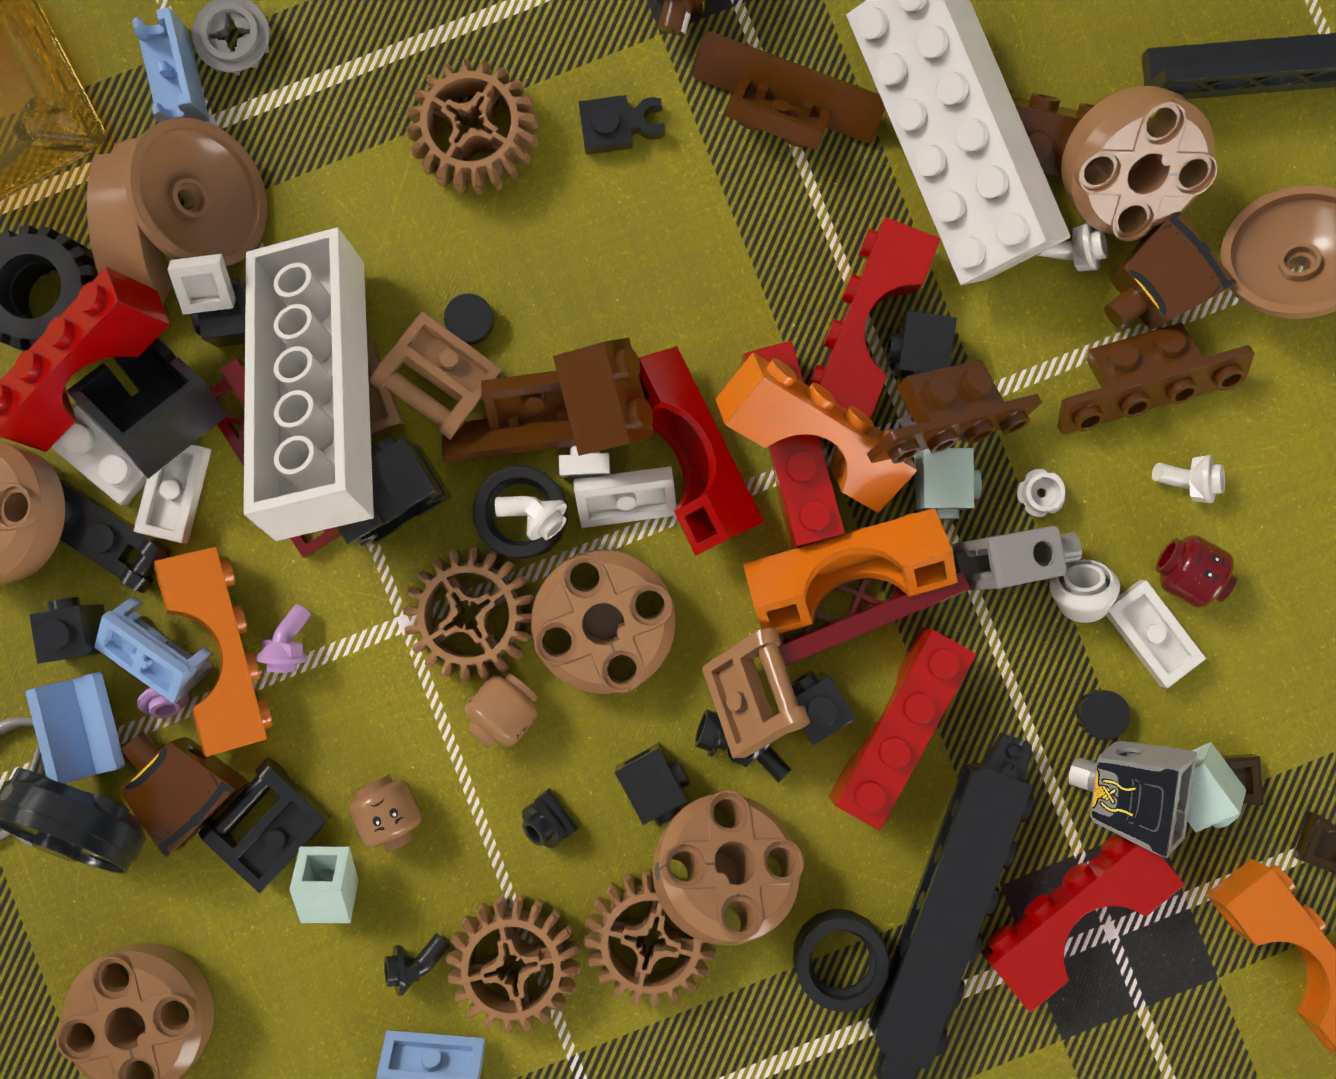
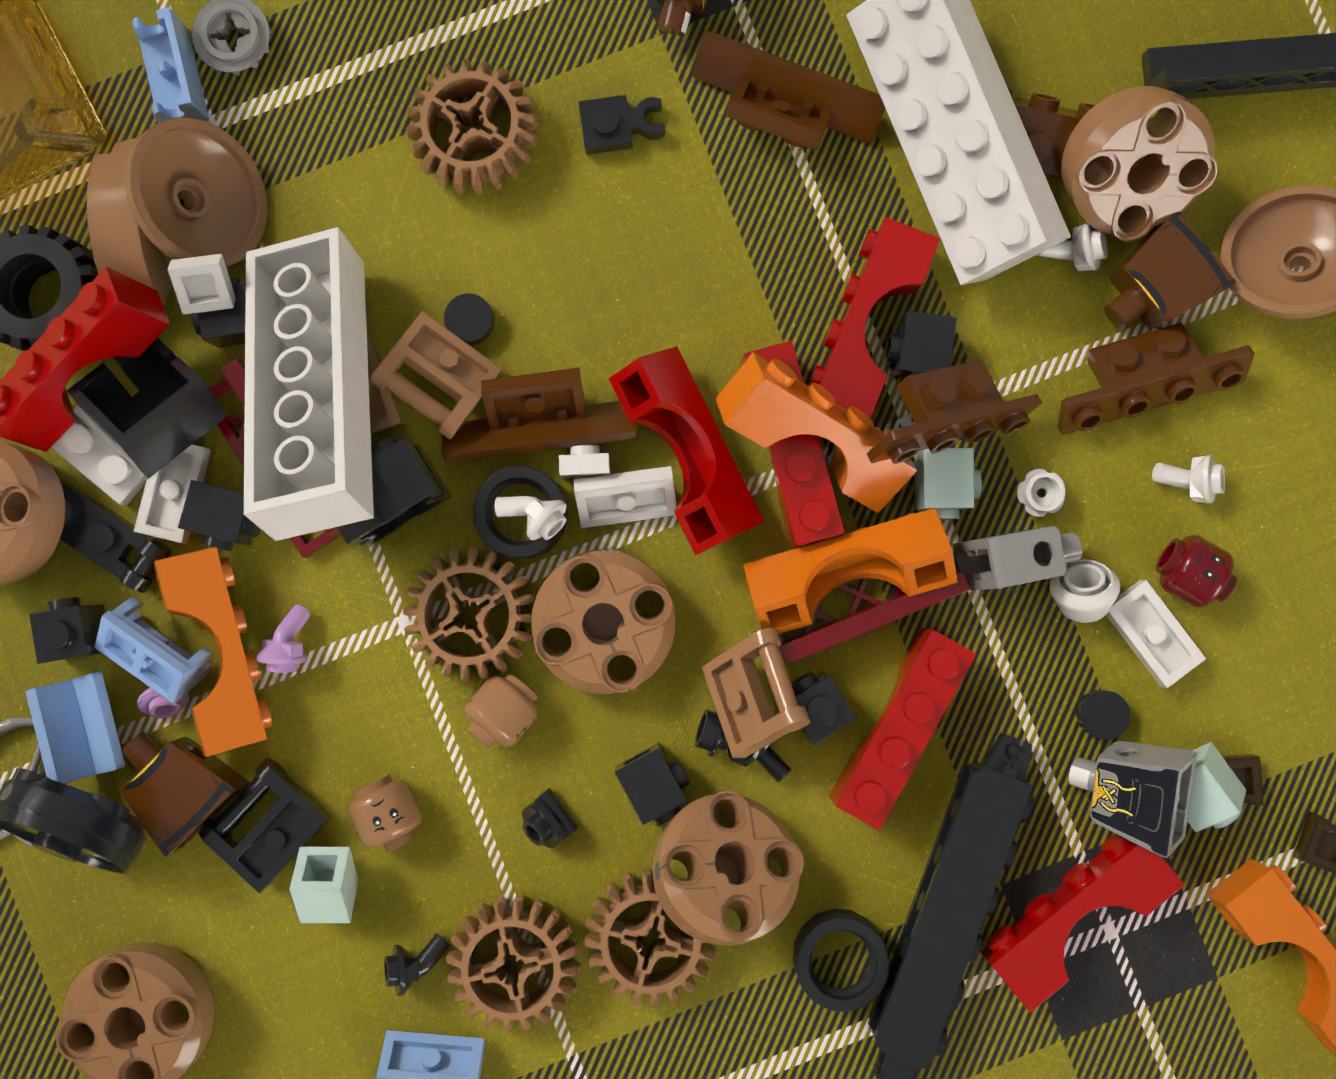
(217, 516): none -> black brick
(604, 395): reddish brown brick -> none

